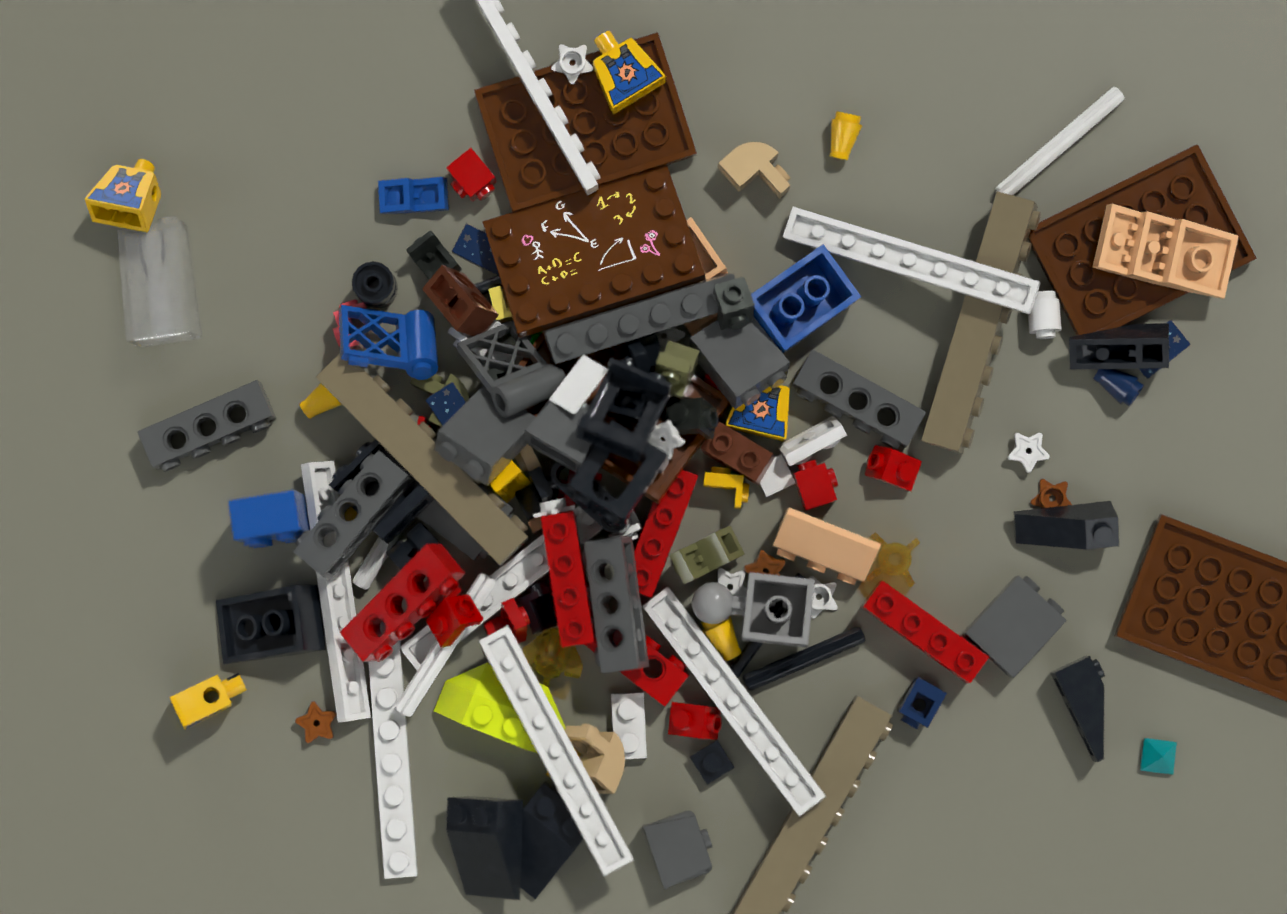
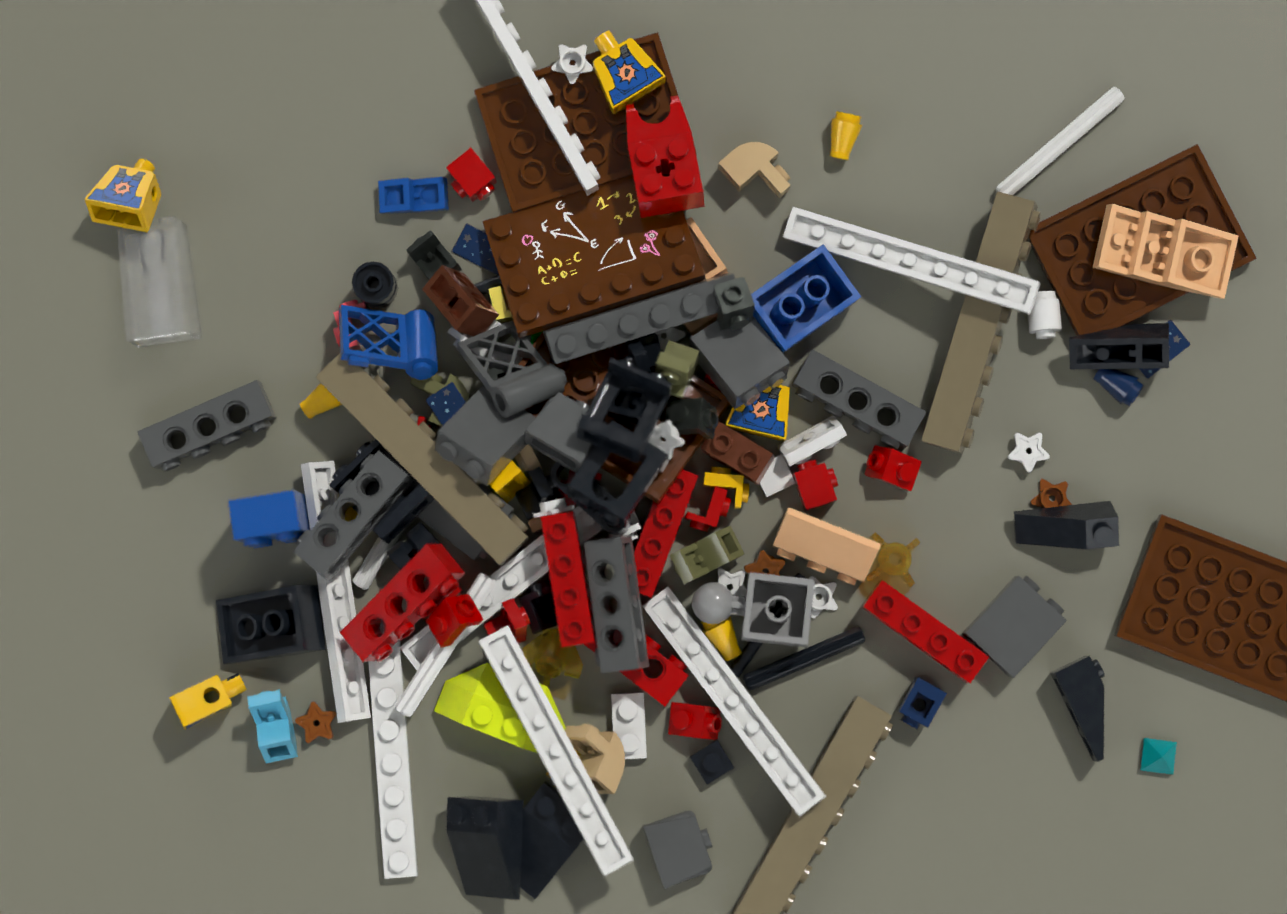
(273, 726): none -> medium azure brick
(578, 384): white sticker -> none
(660, 151): none -> red brick
(718, 507): none -> red bracket

